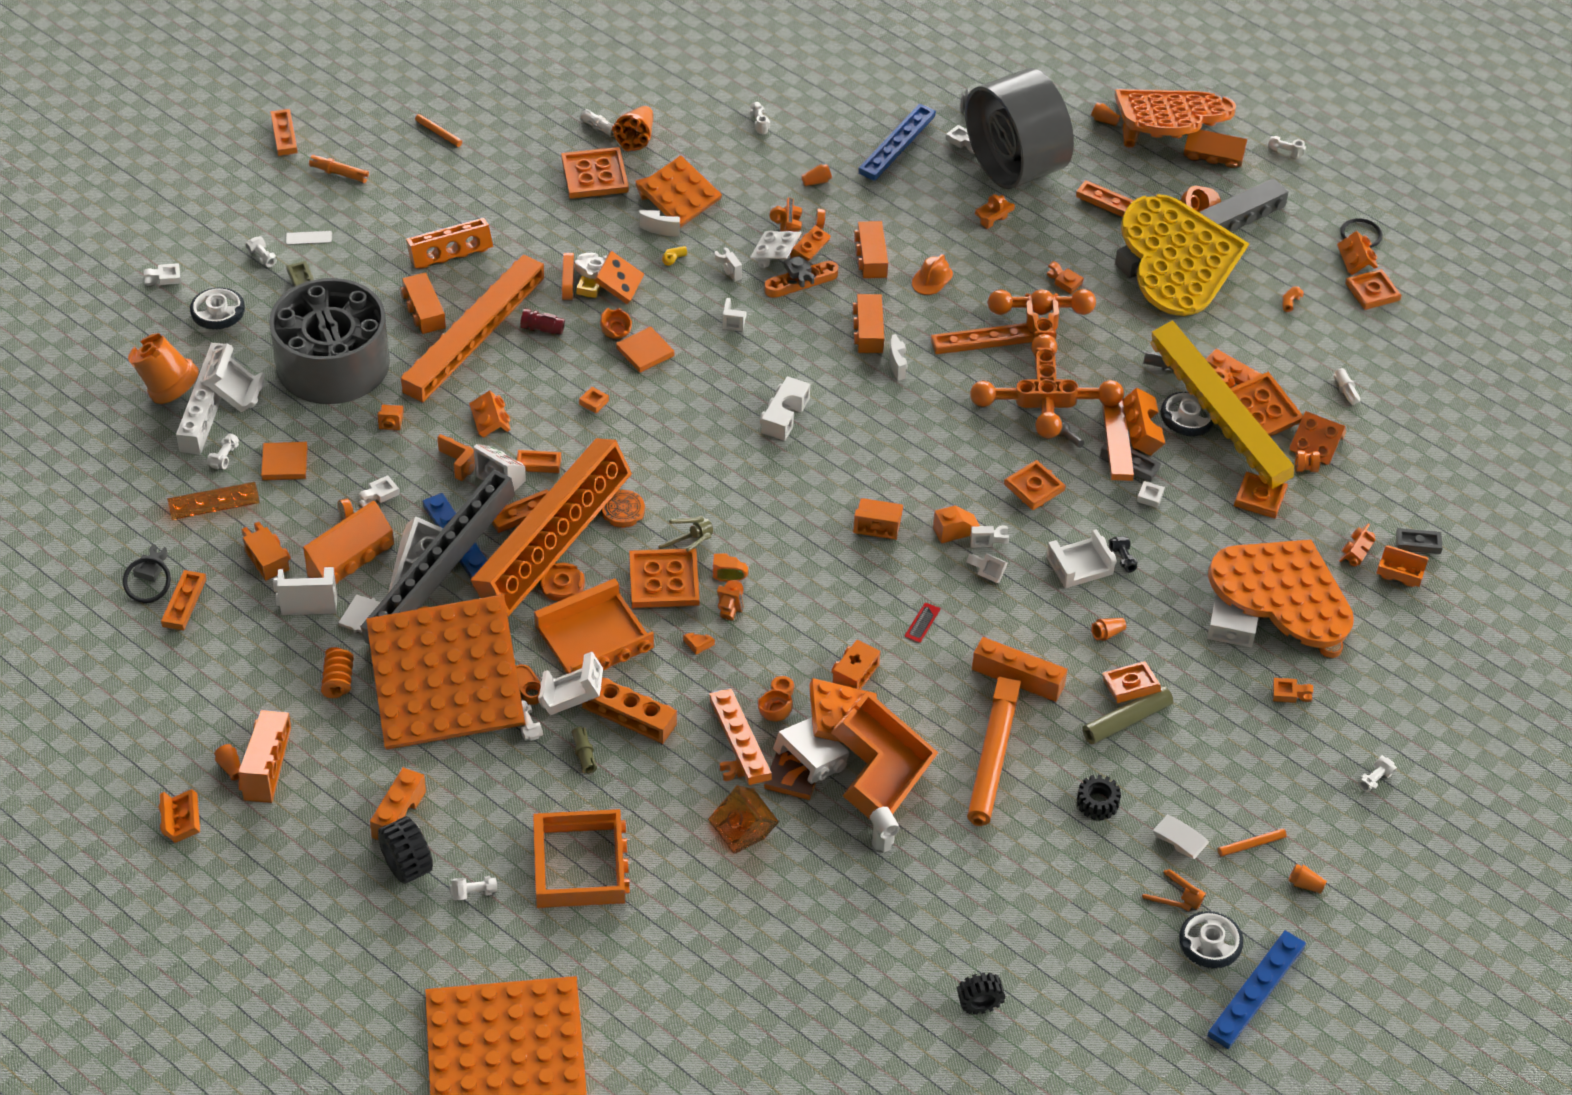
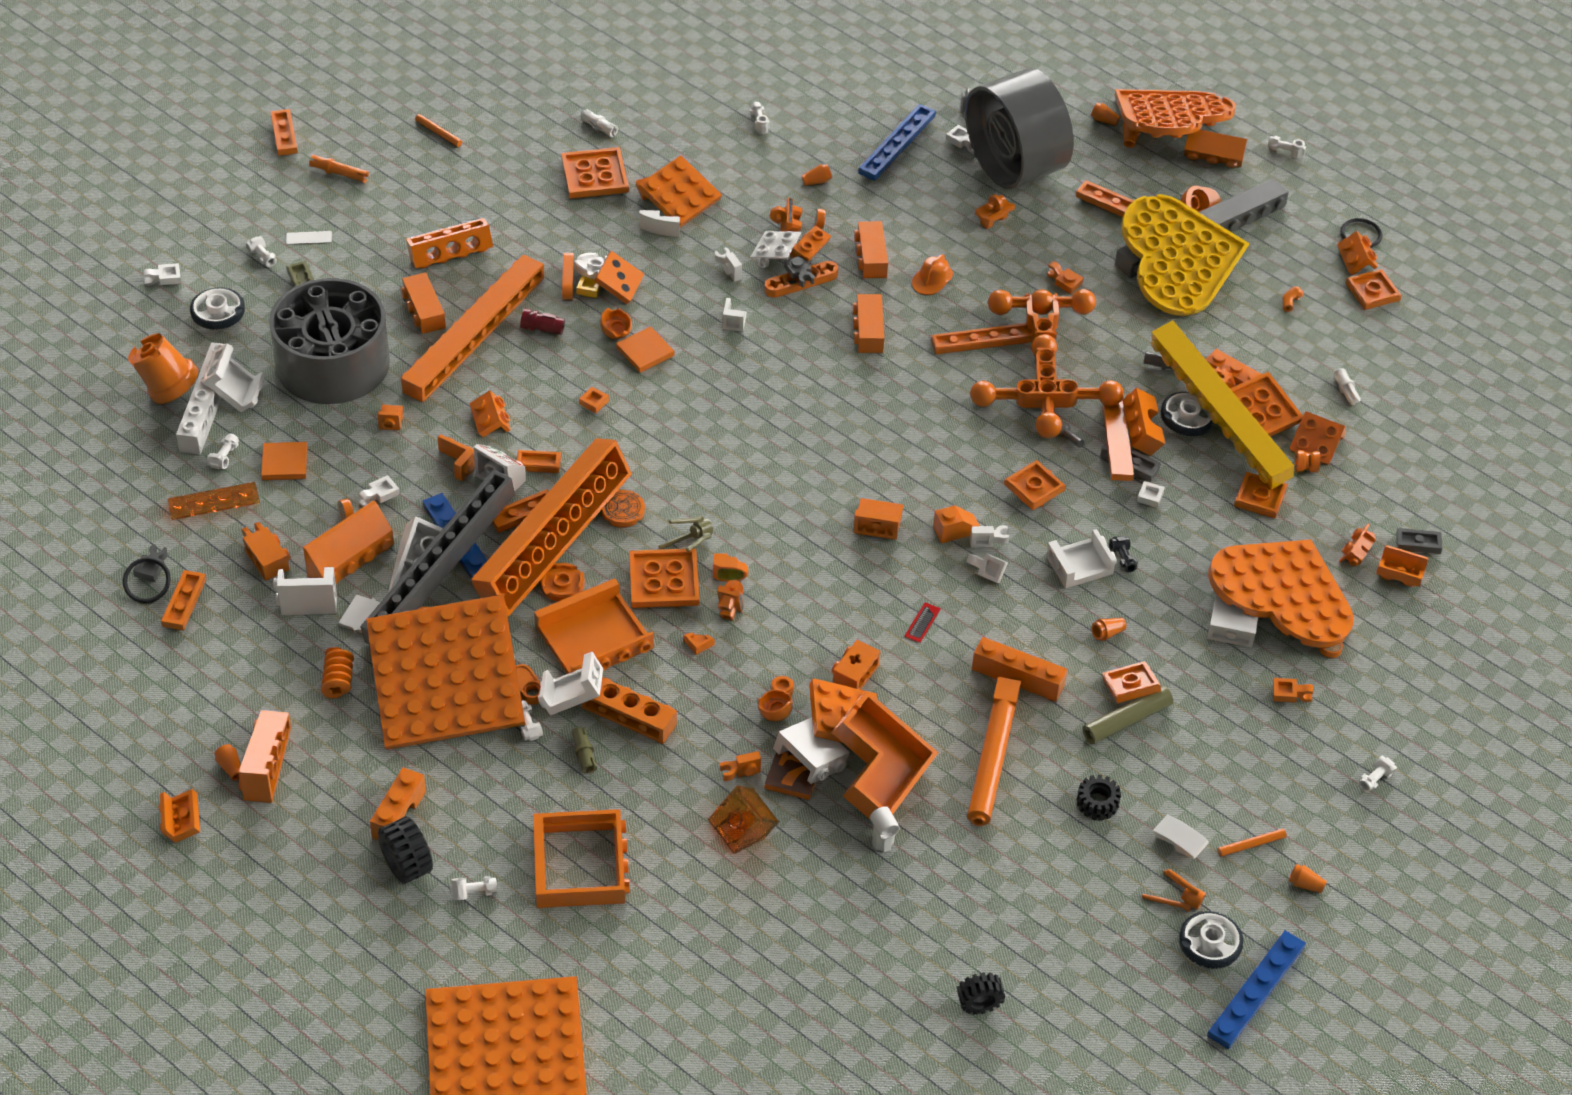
(634, 128): orange cone -> none
(672, 254): yellow arm -> none
(740, 737): plate -> none
(789, 396): white arch -> none
(897, 359): white slope -> none

